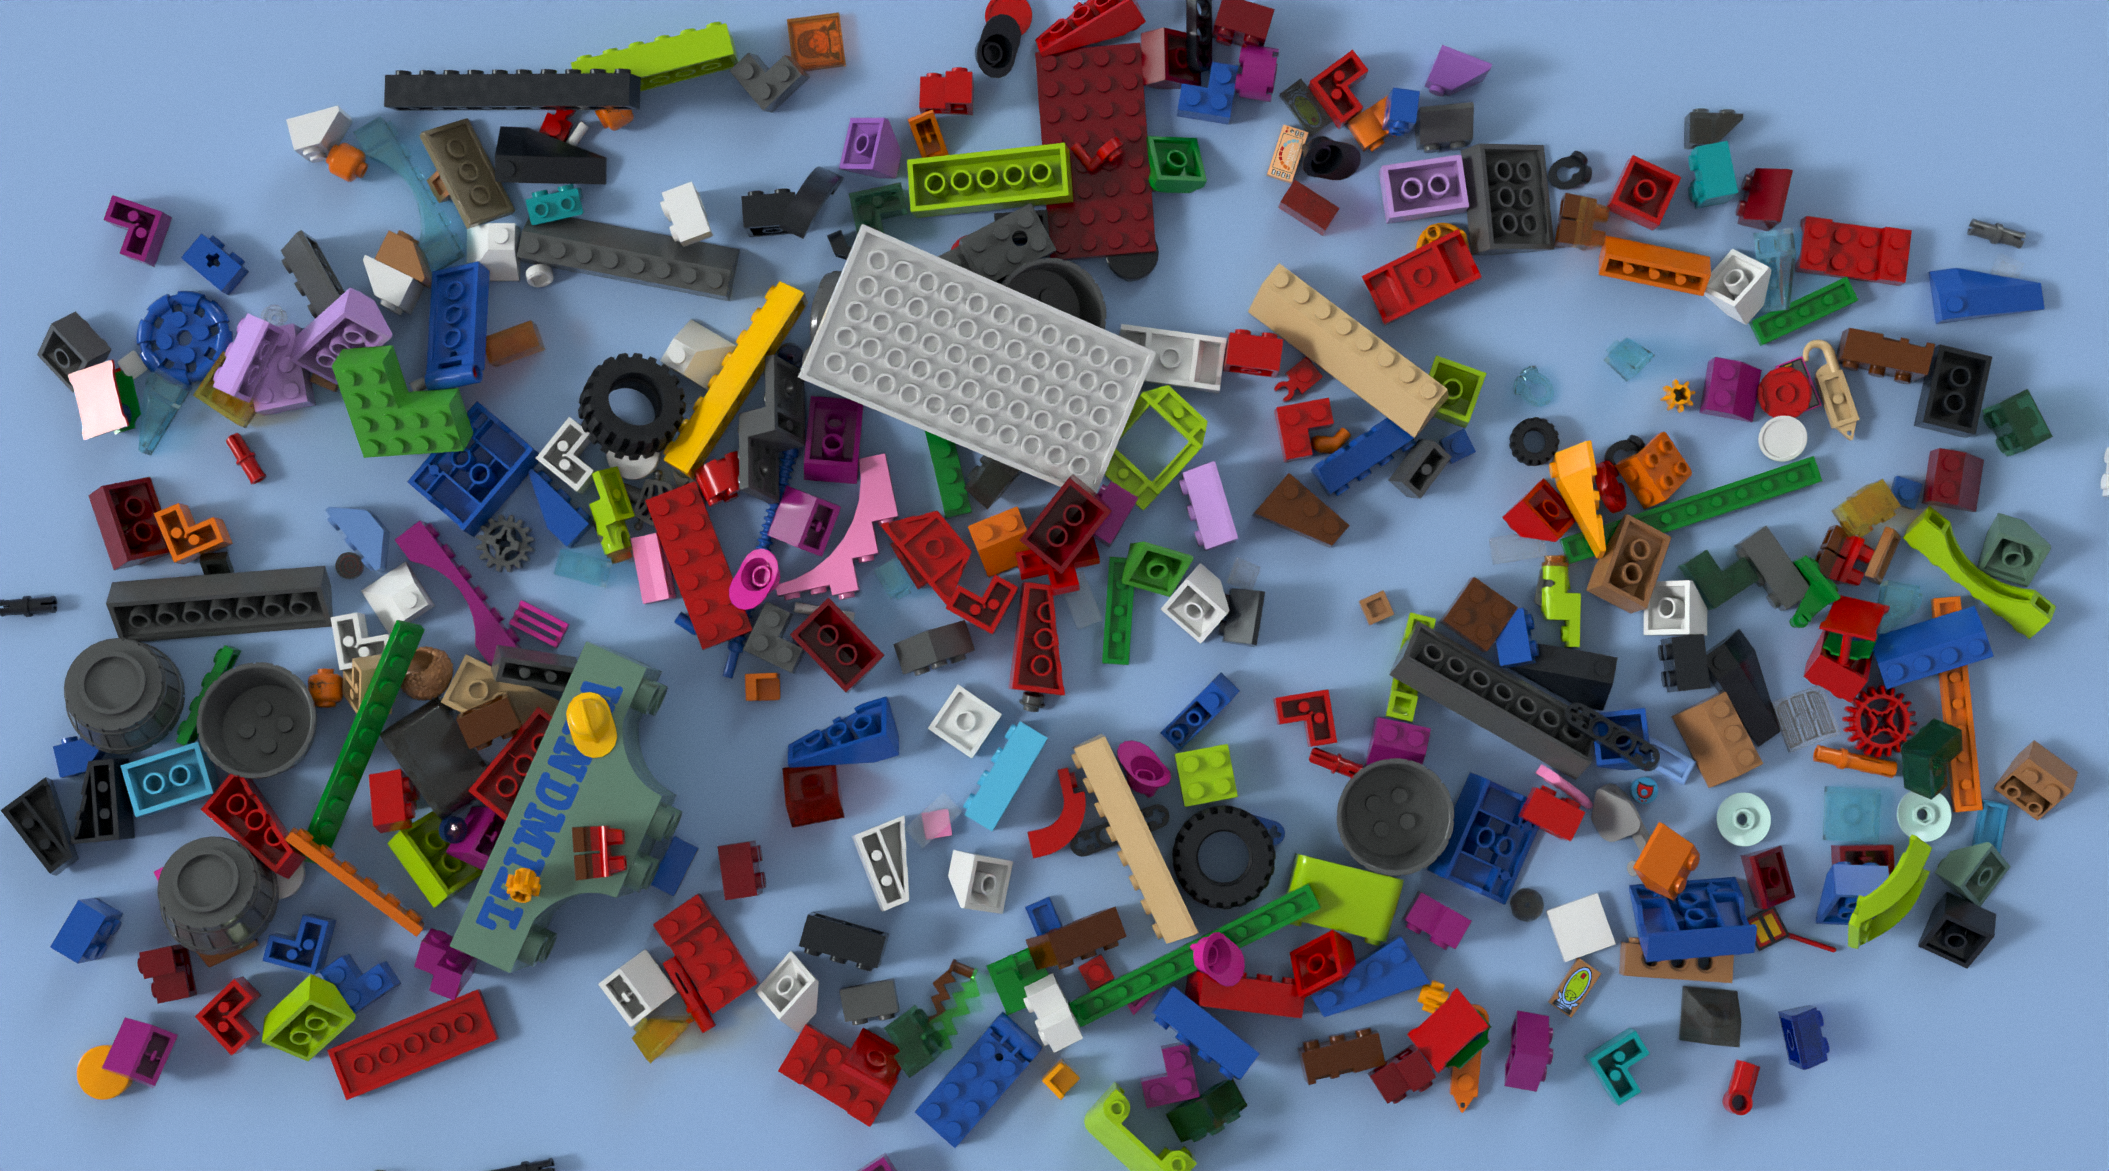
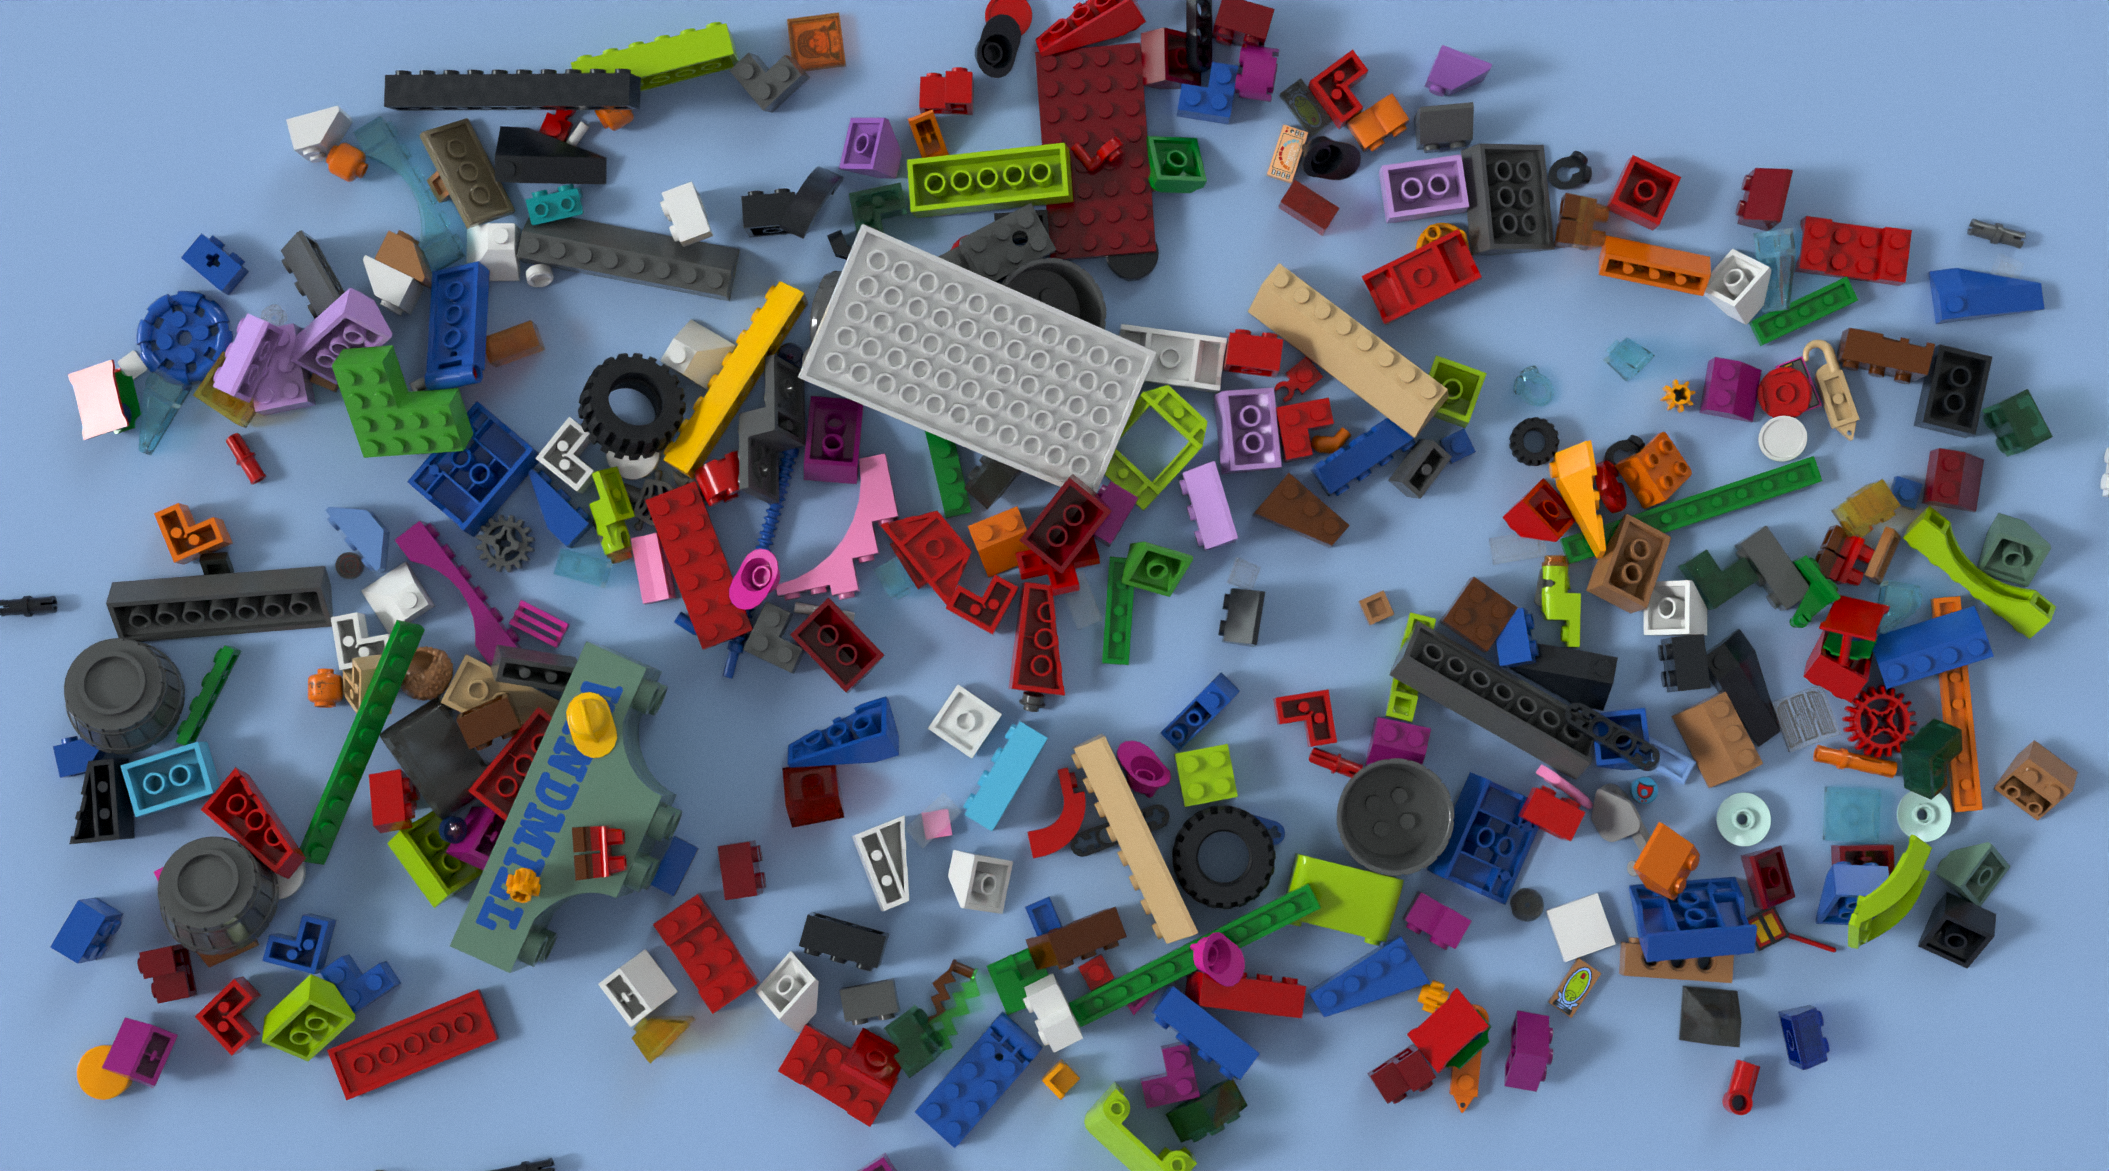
(43, 826): black wedge -> none
(72, 347): dark grey slope -> none
(129, 522): dark red slope -> none
(145, 229): magenta brick -> none
(257, 720): dark grey piece -> none
(347, 874): orange plate -> none
(448, 965): magenta brick -> none
(694, 1003): red pin -> none
(762, 686): orange panel -> none
(804, 520): magenta slope -> none
(934, 648): dark grey brick -> none
(1198, 603): white slope -> none
(1247, 430): none -> lavender slope
(1321, 962): red slope -> none
(1341, 1055): reddish brown wedge -> none
(1400, 111): blue brick -> none
(1611, 1064): teal brick -> none
(1708, 128): clear smoke slope -> none
(1714, 175): teal brick -> none
(1991, 824): dark azure tile -> none

